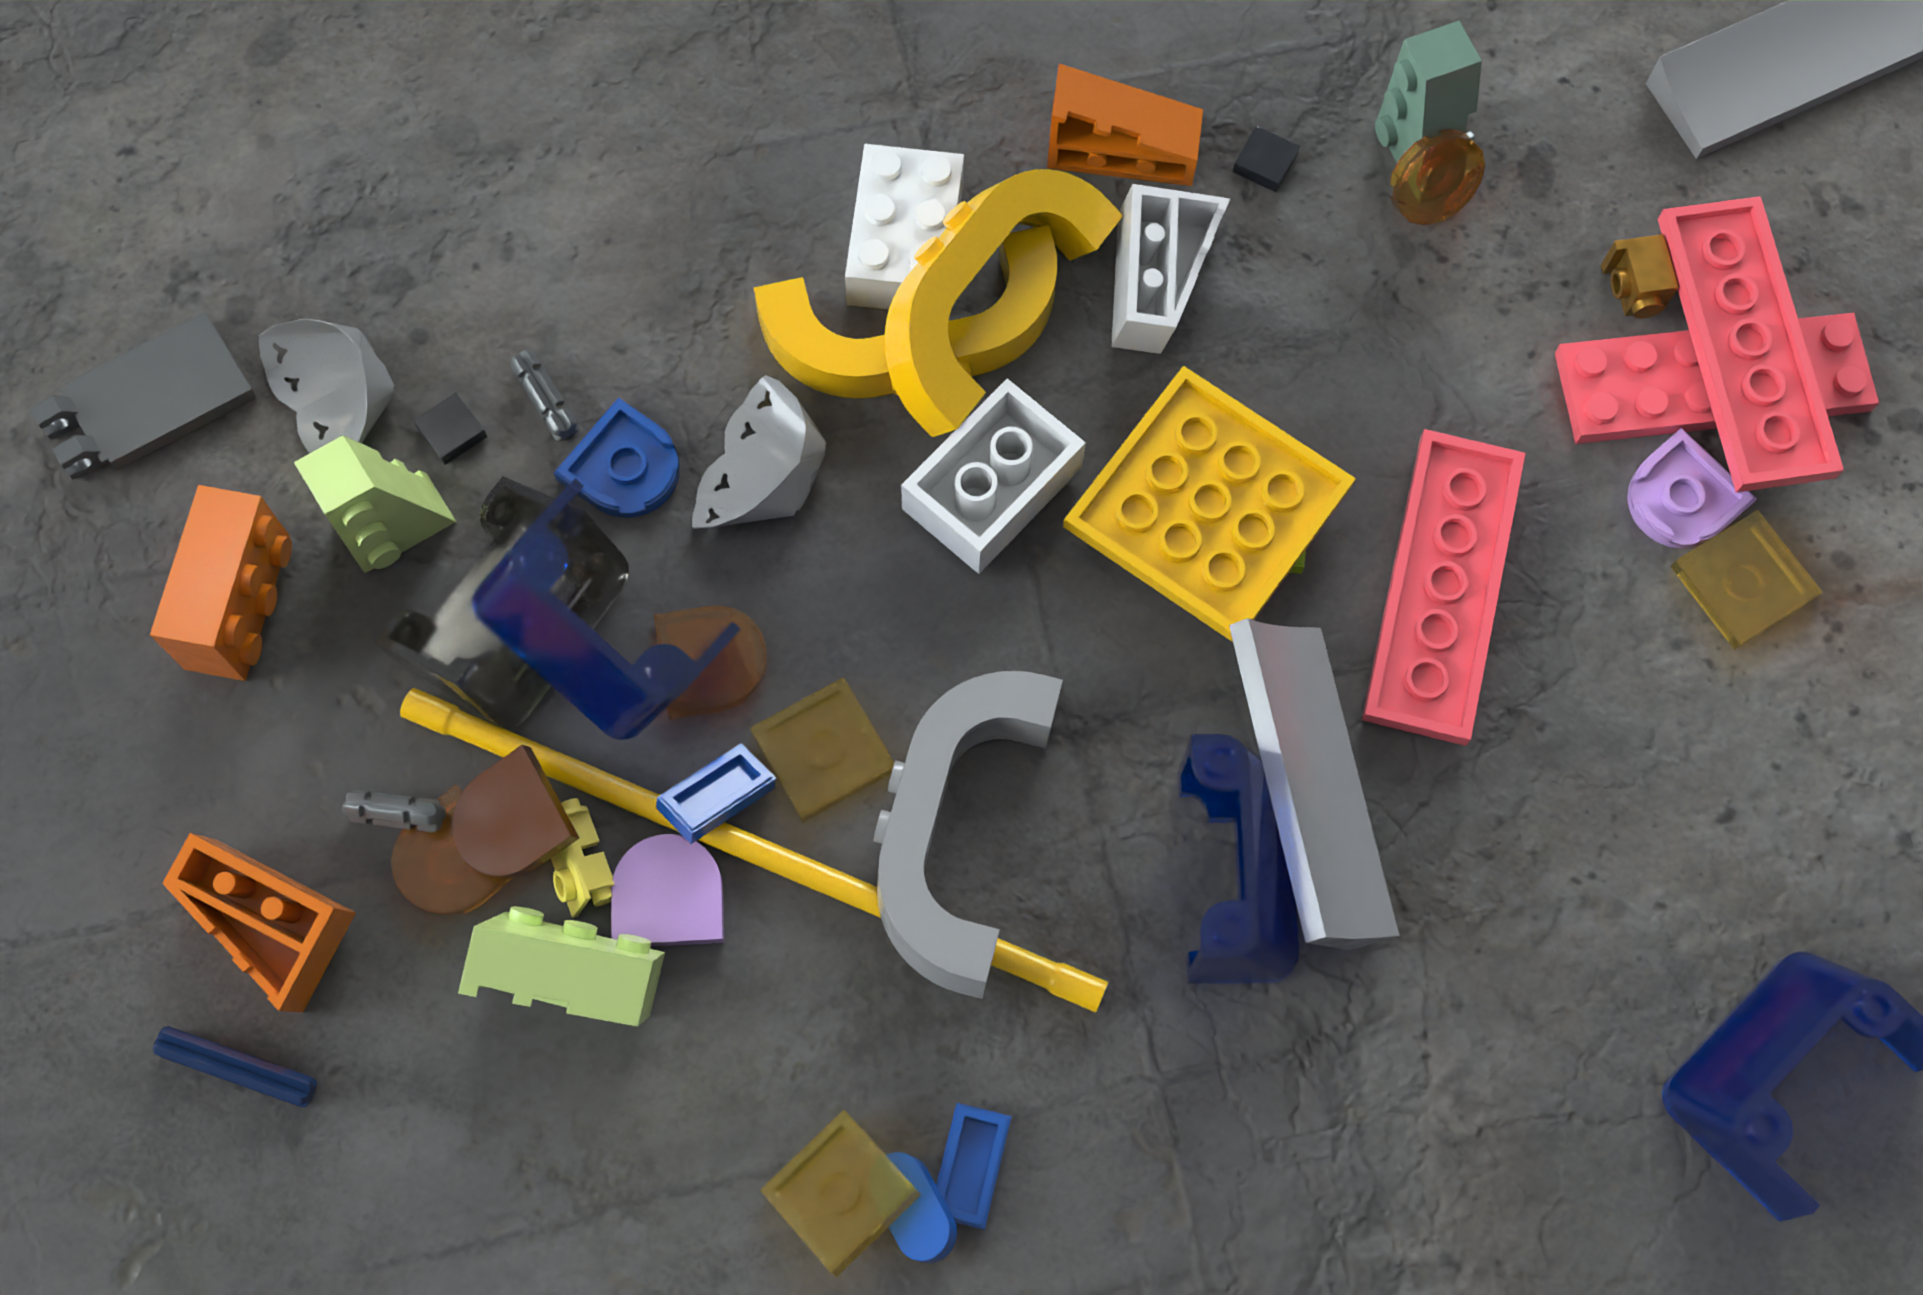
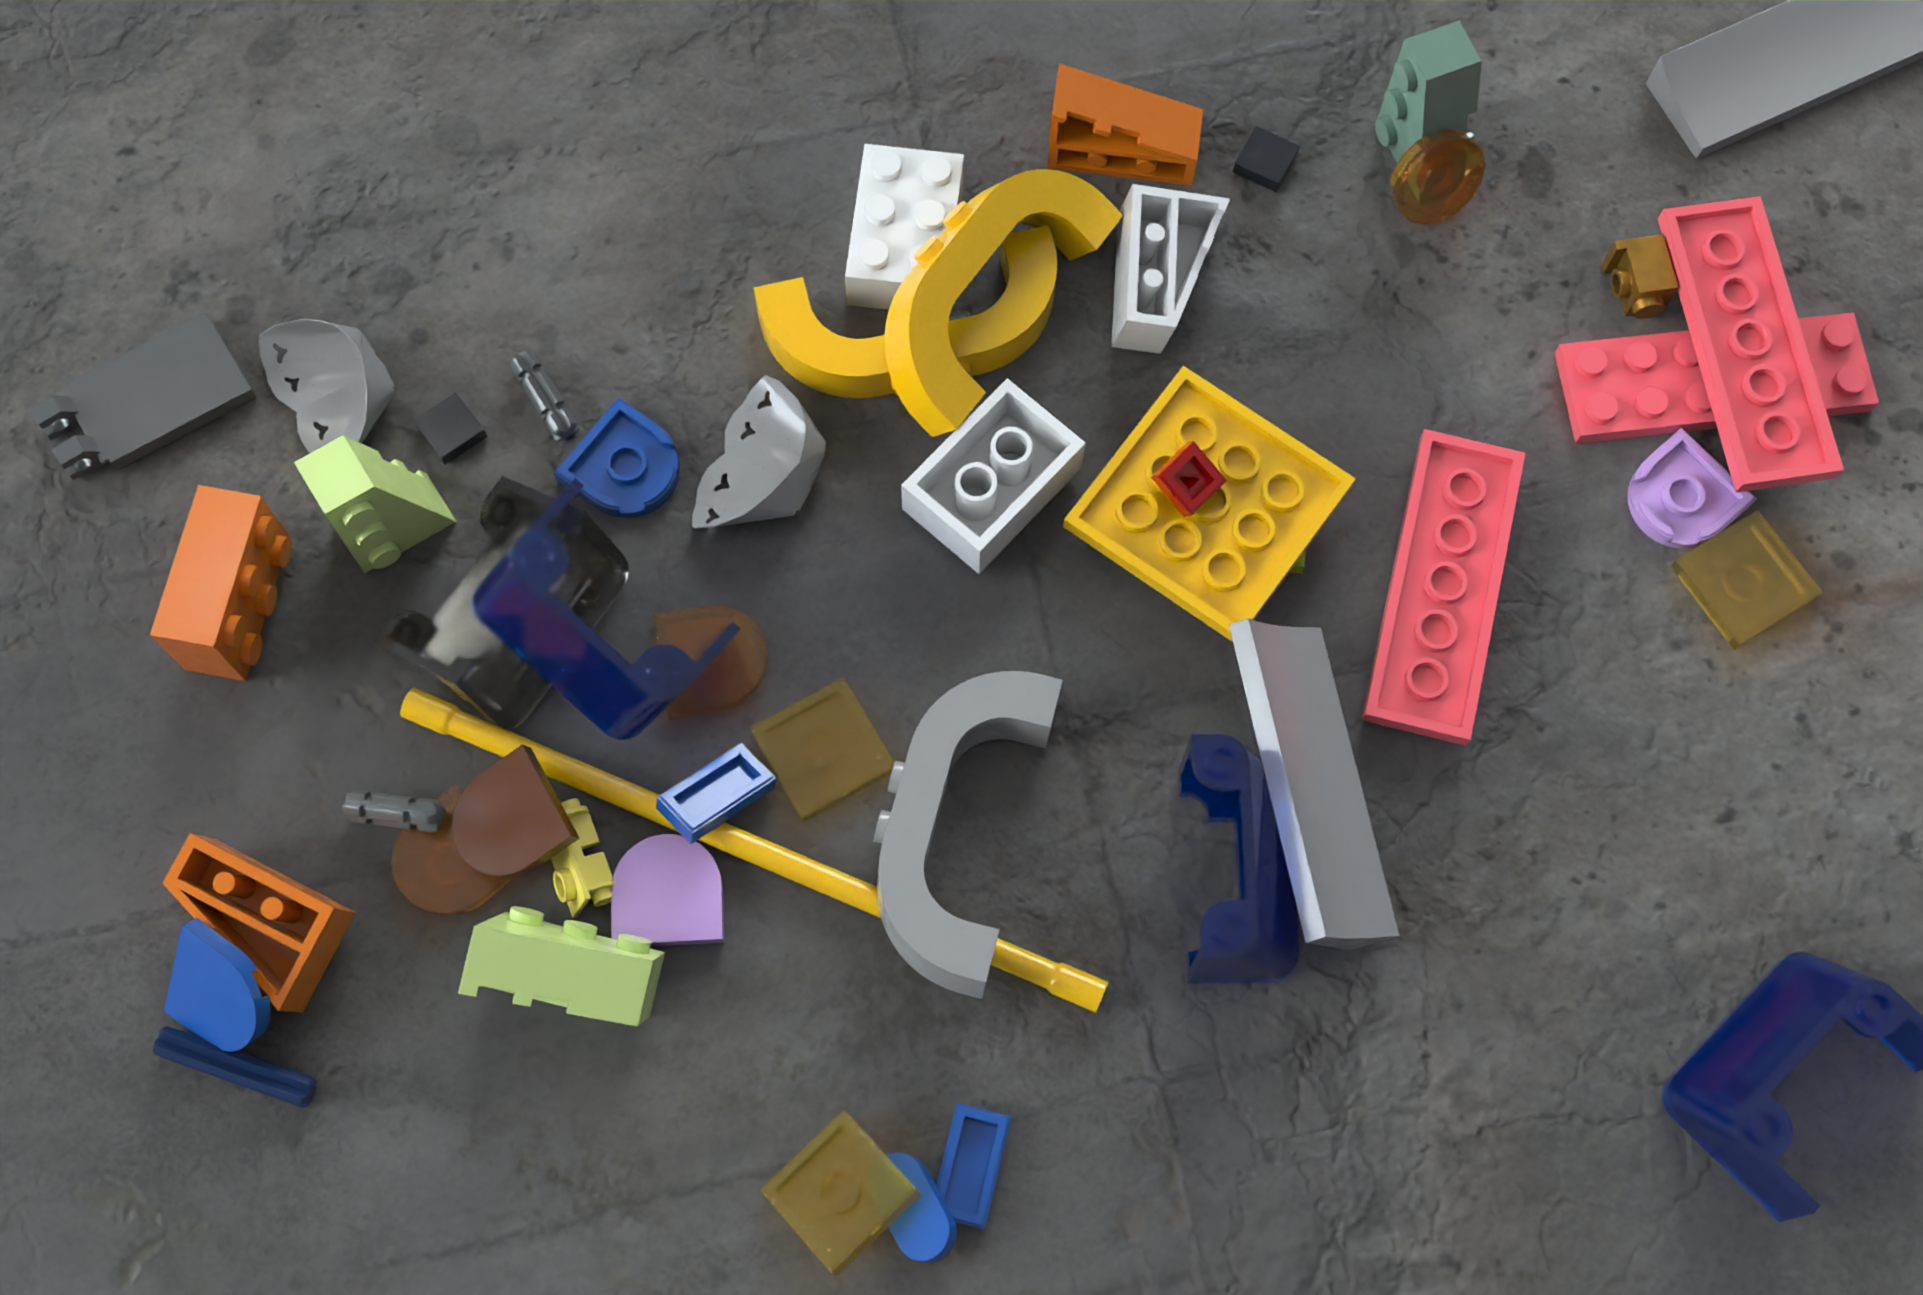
(215, 990): none -> blue tile
(1188, 479): none -> red tile

